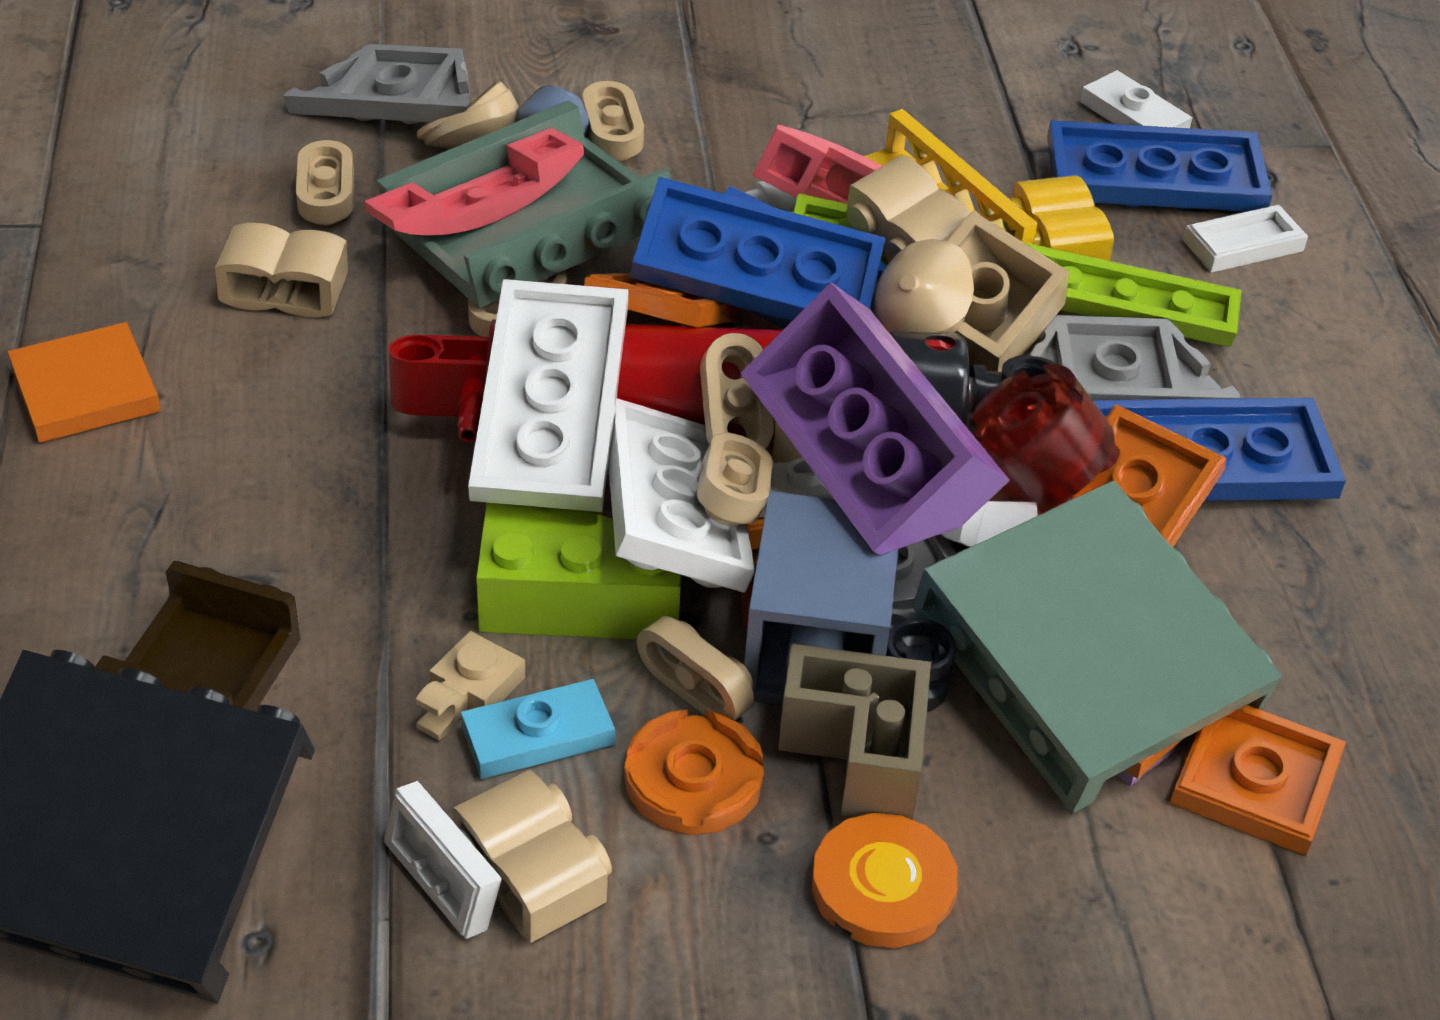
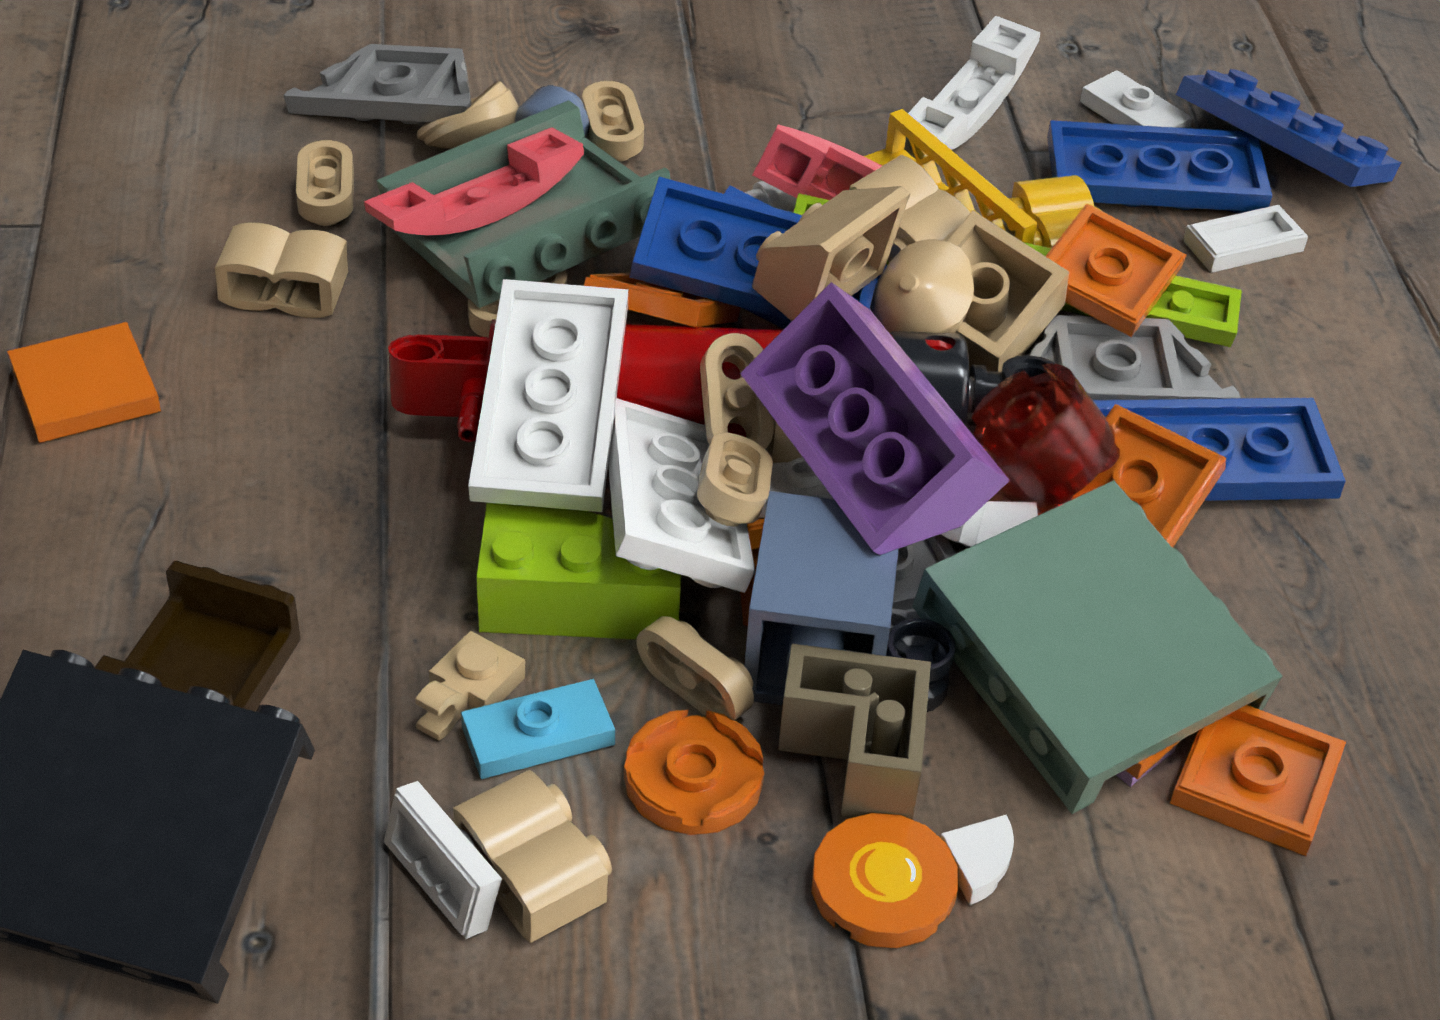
(833, 243): none -> tan slope
(980, 85): none -> white slope
(981, 855): none -> white tile
(1114, 269): none -> orange tile
(1281, 124): none -> blue plate

